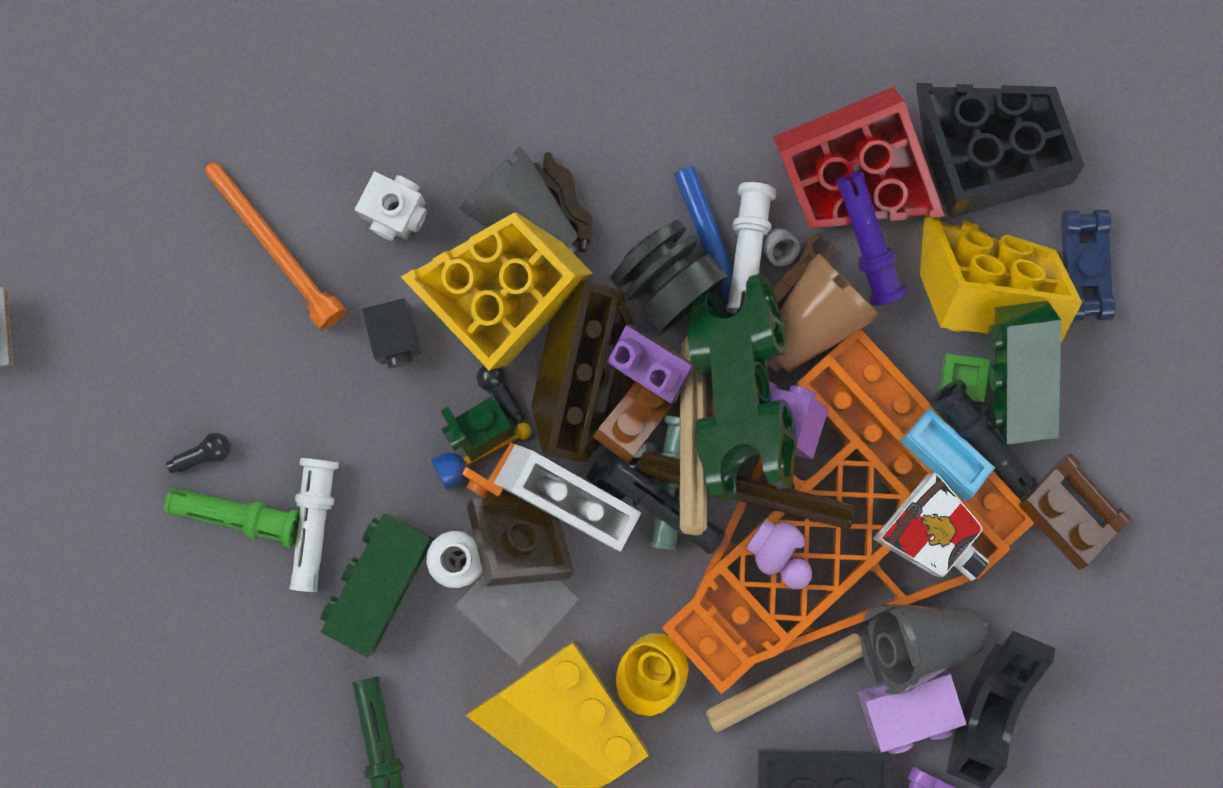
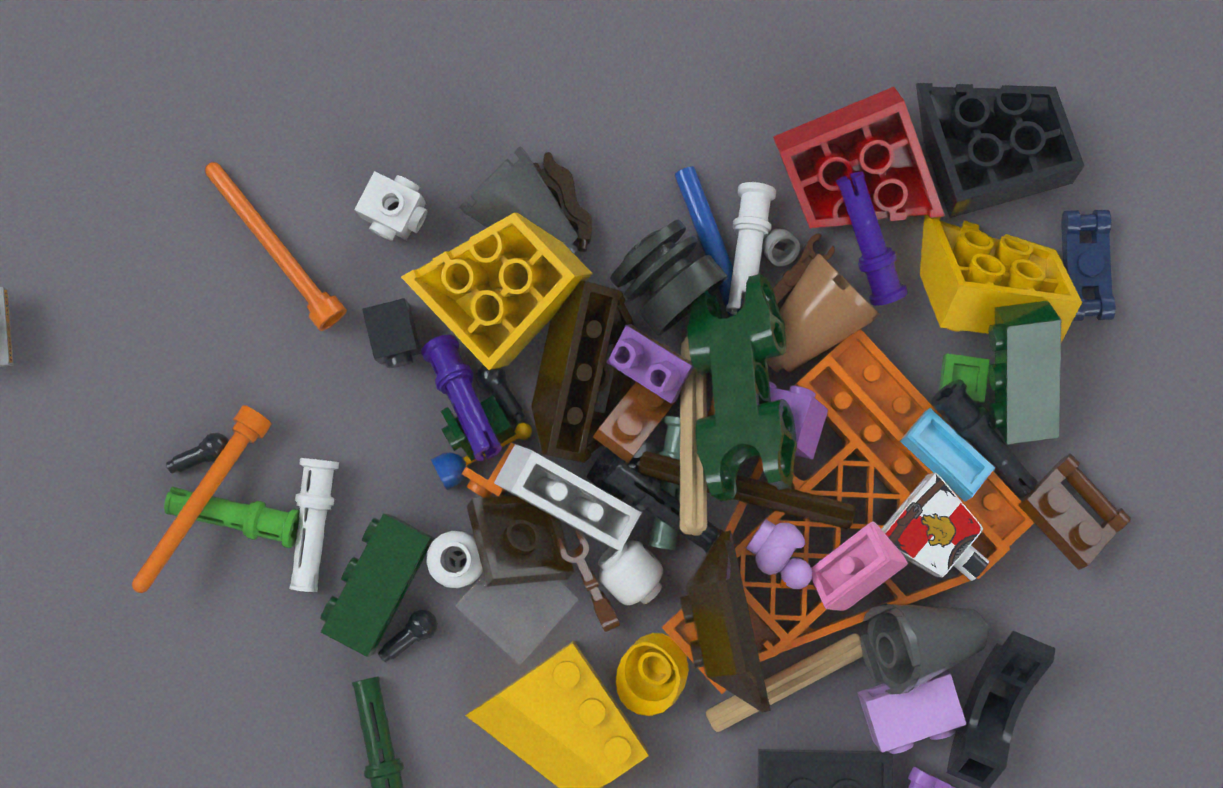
(247, 428): none -> orange piece
(420, 626): none -> black piece
(455, 381): none -> dark purple pin
(602, 605): none -> reddish brown piece
(631, 574): none -> white head
(724, 625): none -> dark brown wedge
(856, 568): none -> bright pink slope

